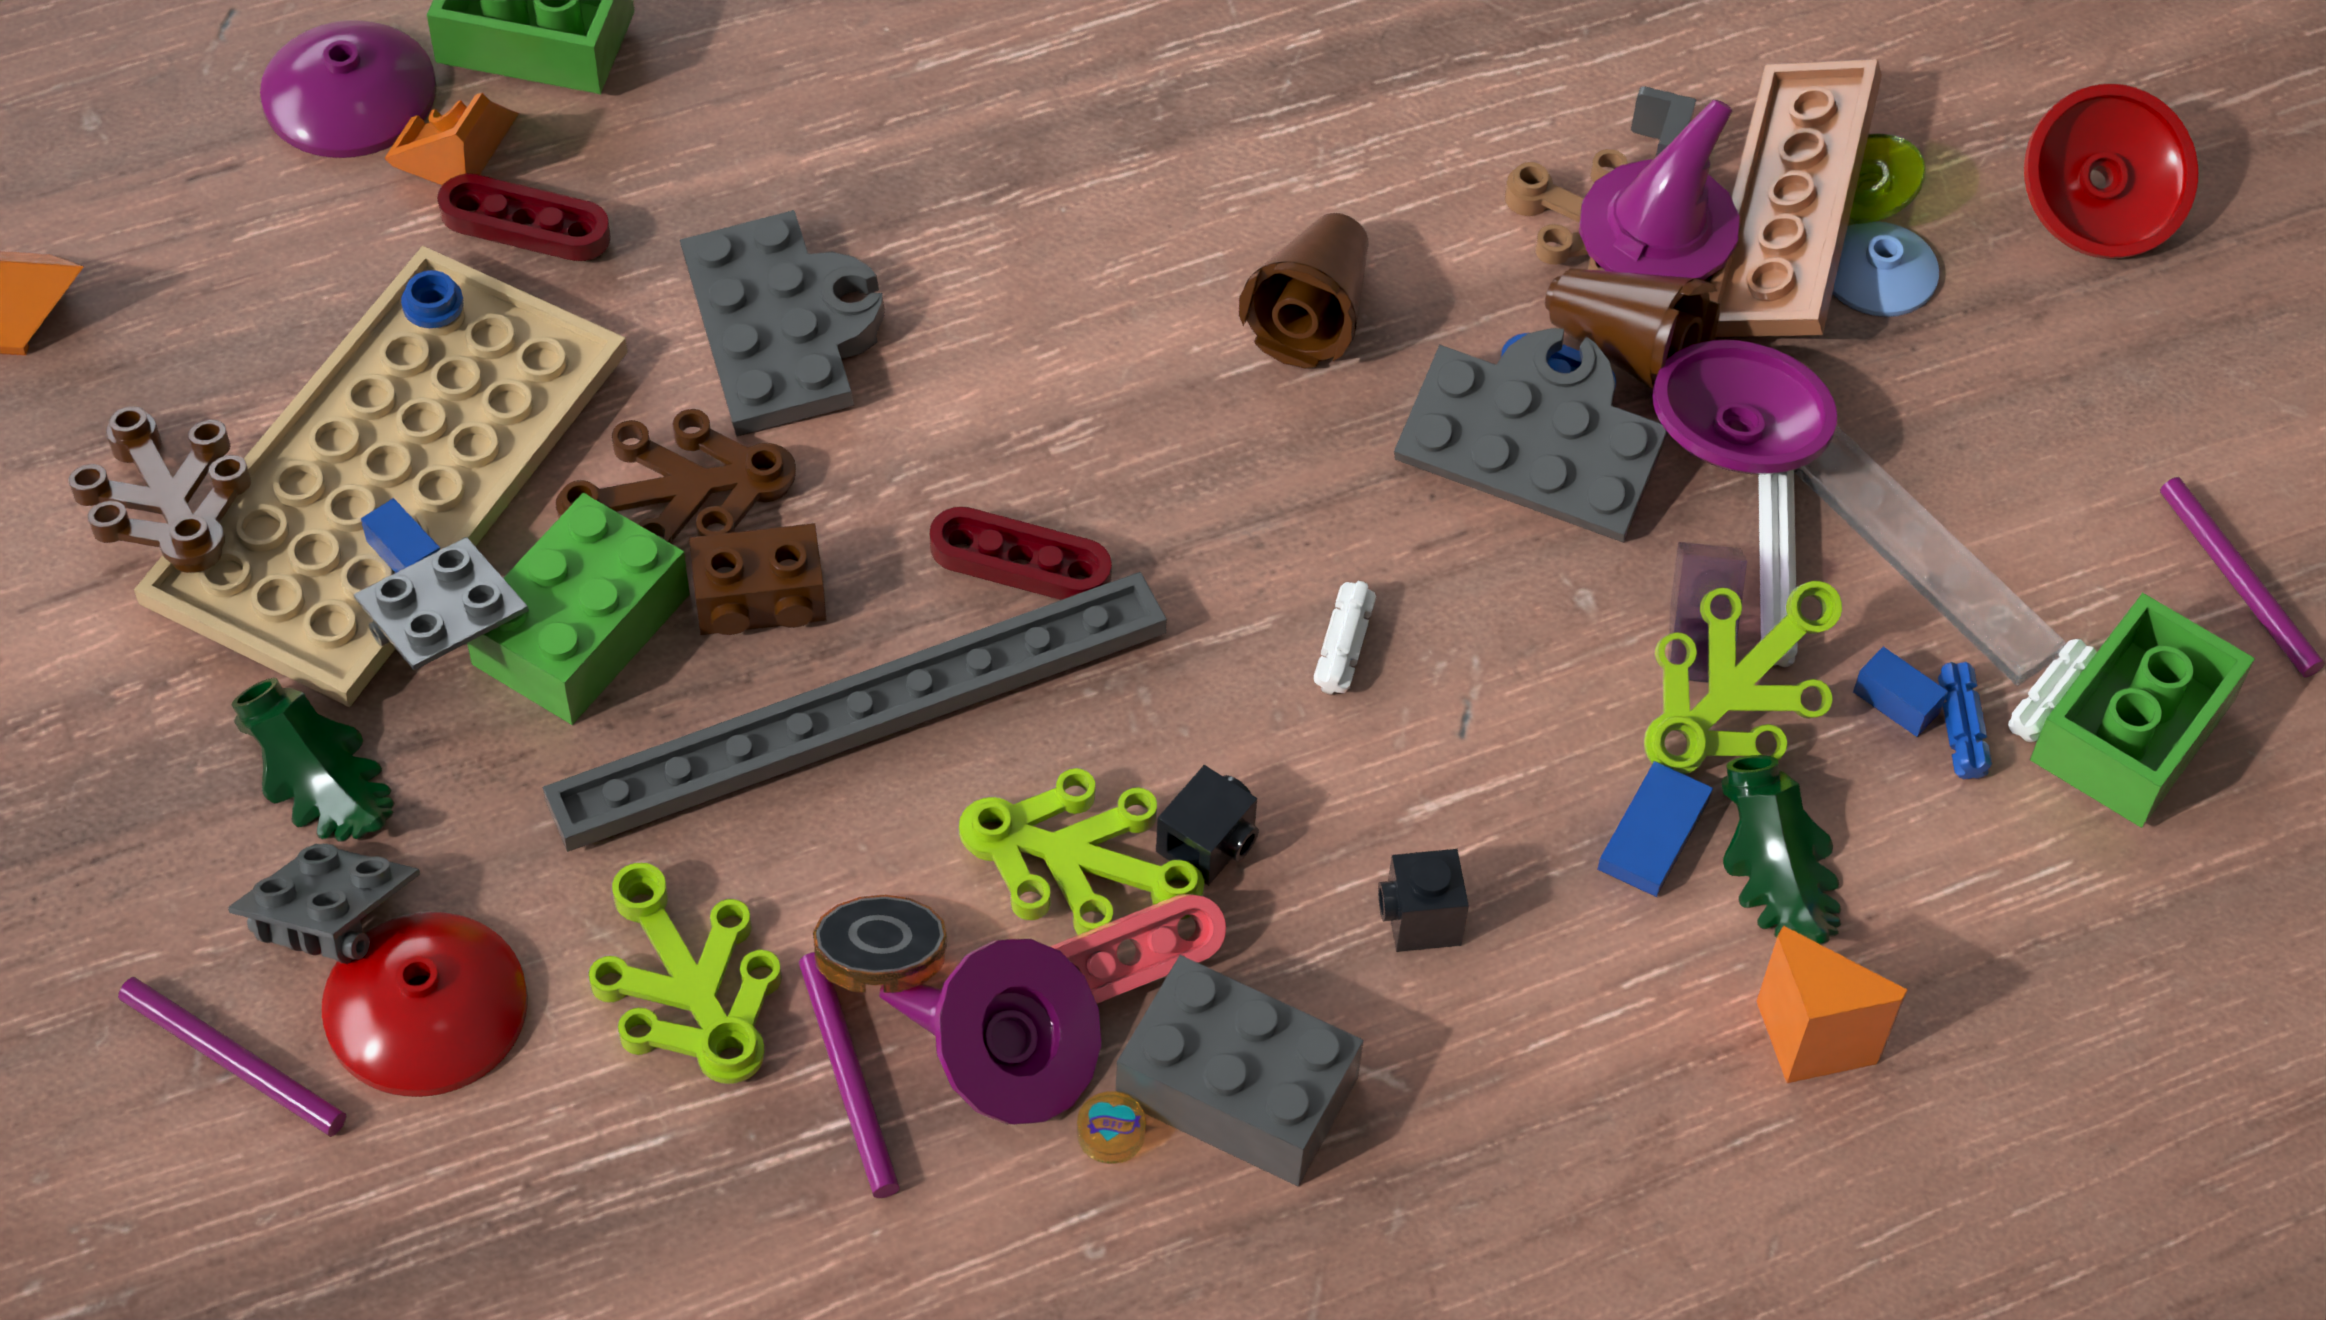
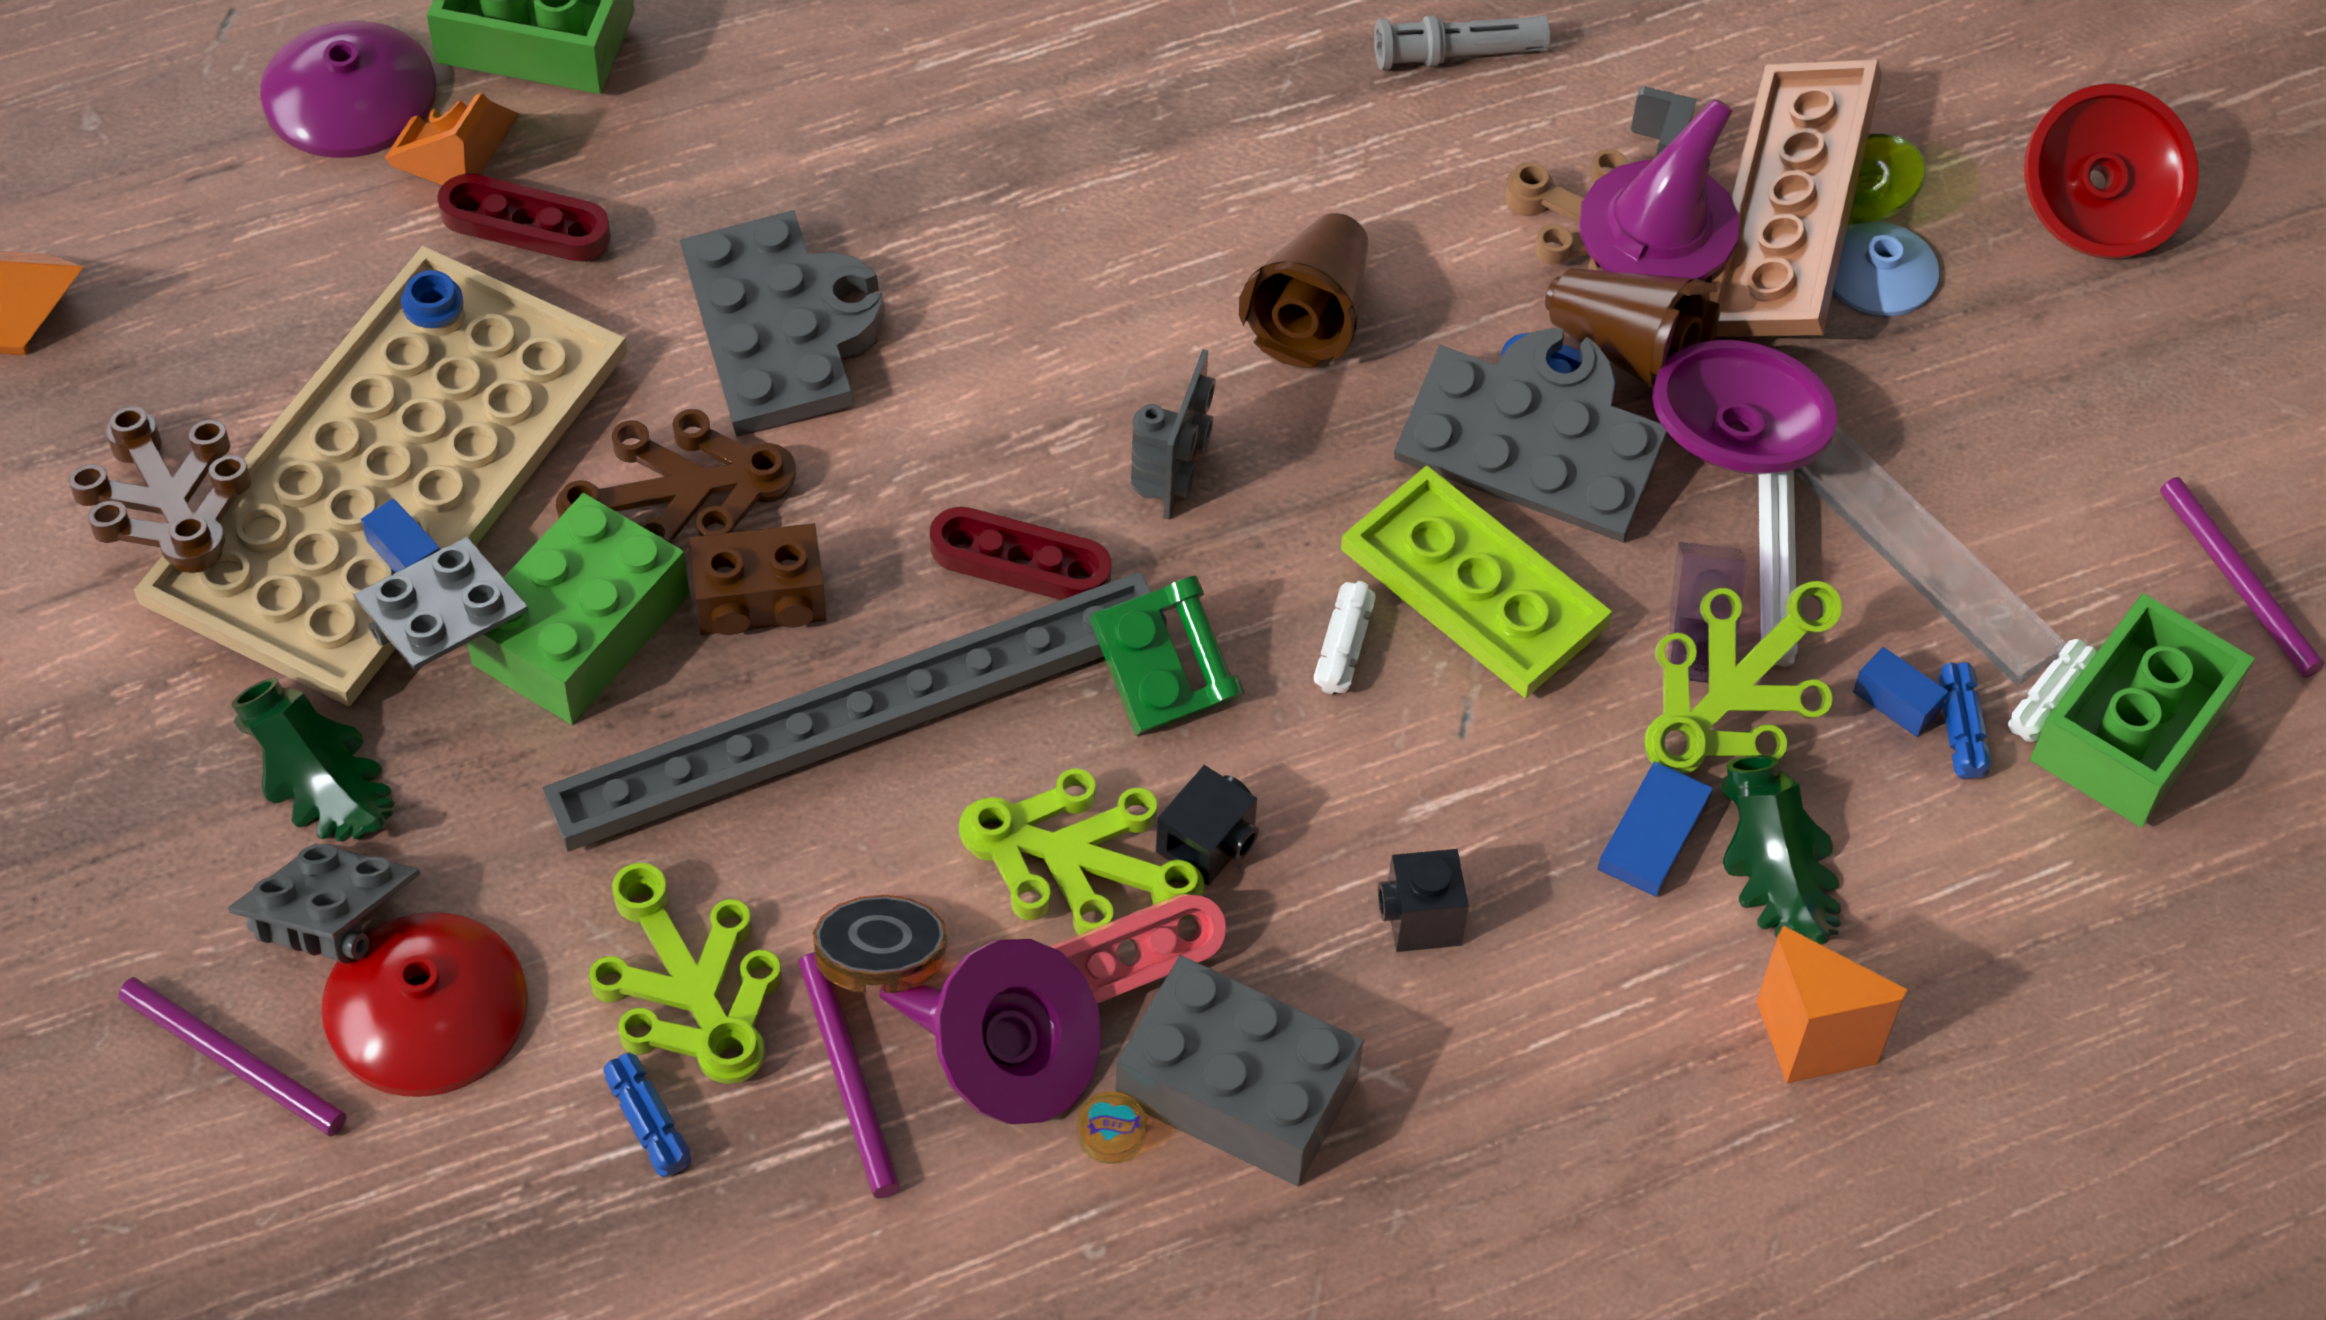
(647, 1115): none -> blue axle
(1147, 663): none -> green plate
(1167, 440): none -> dark grey hinge
(1435, 40): none -> light grey pin
(1476, 581): none -> lime plate

